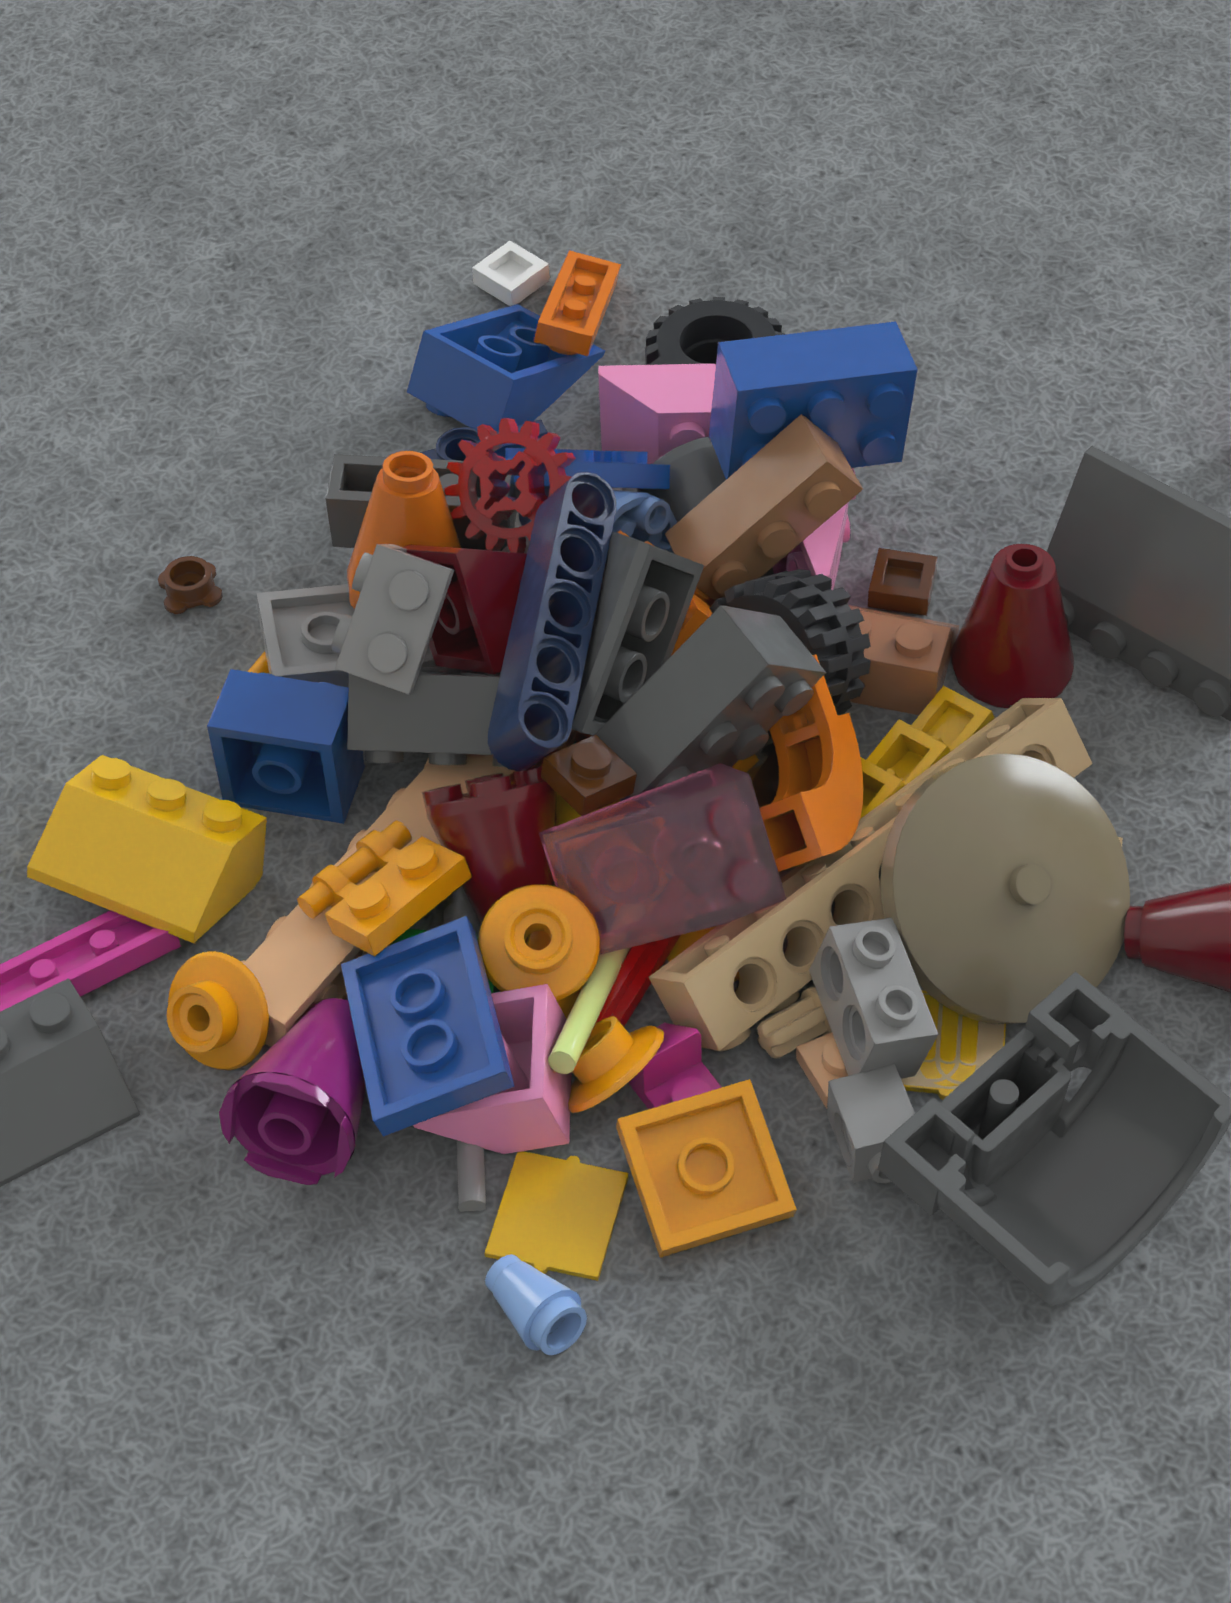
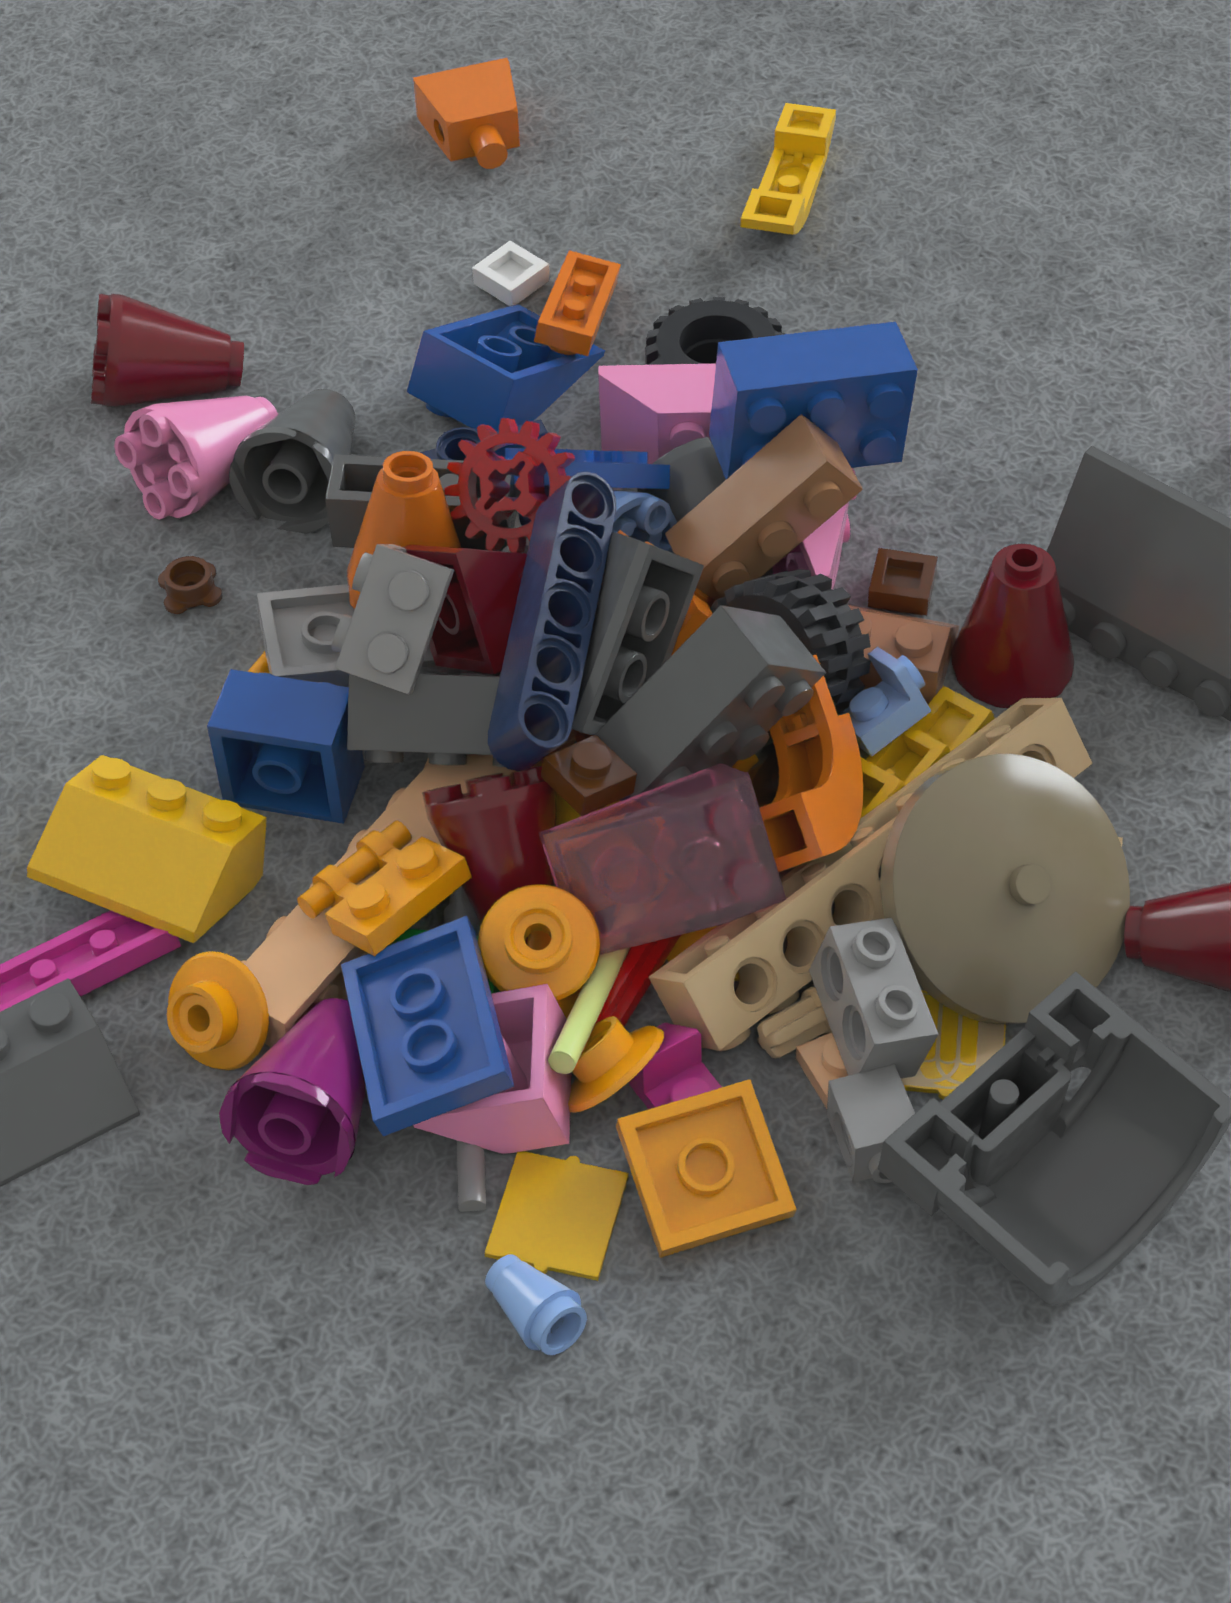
(157, 355): none -> dark red cone
(186, 449): none -> bright pink cone
(289, 461): none -> dark grey cone
(470, 111): none -> orange torso
(793, 170): none -> yellow slope
(889, 707): none -> light blue bracket

